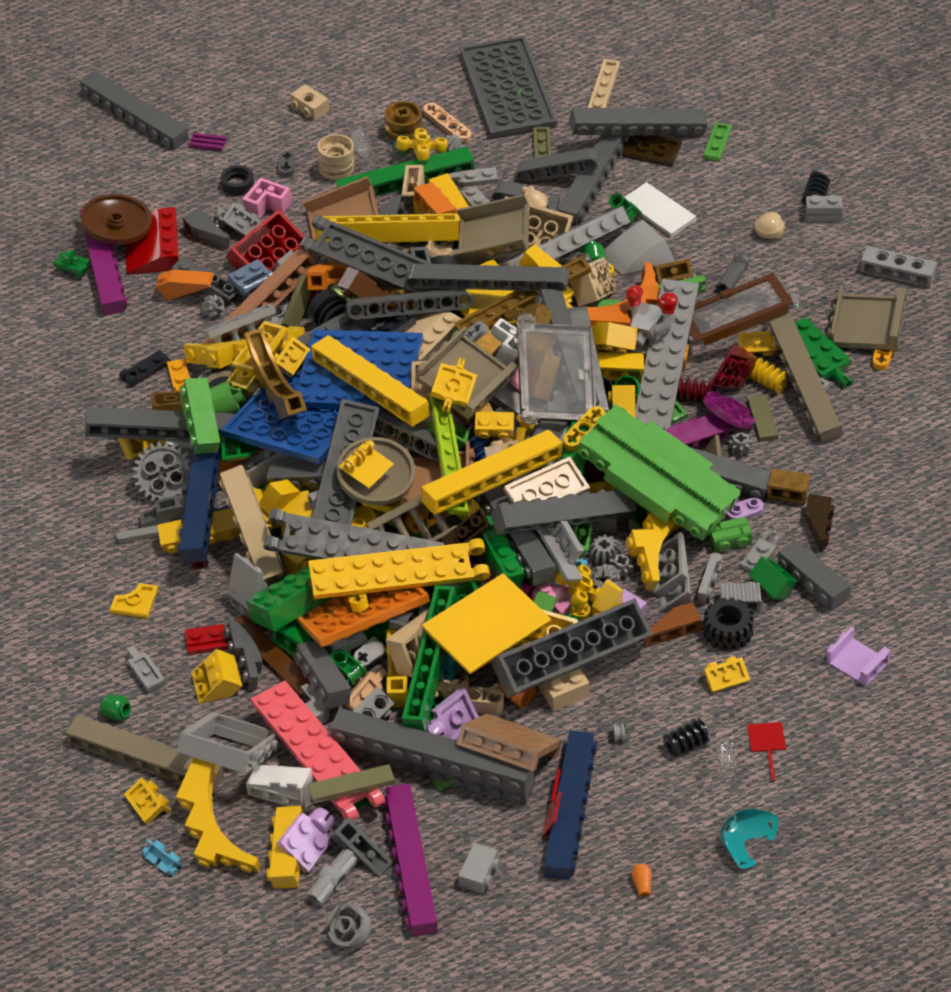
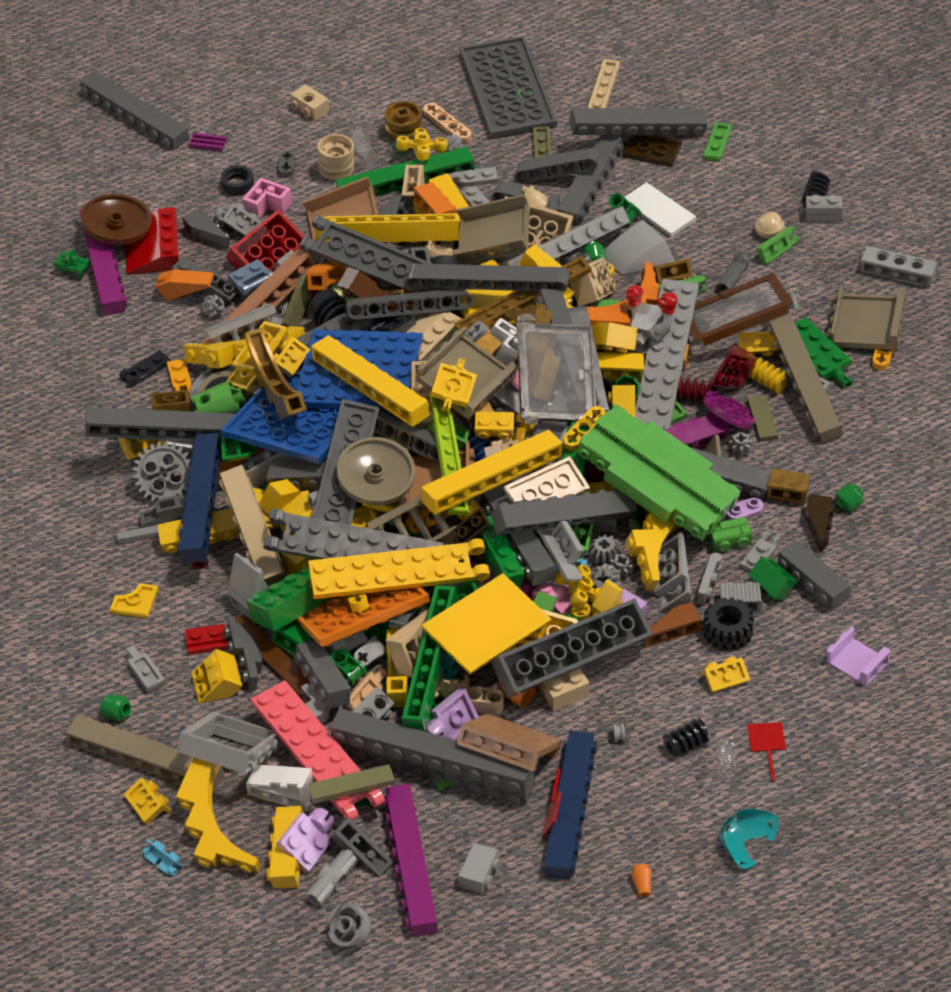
(199, 415): bright green wedge -> none
(366, 464): yellow hinge -> none
(777, 245): none -> bright green hinge
(849, 497): none -> green head

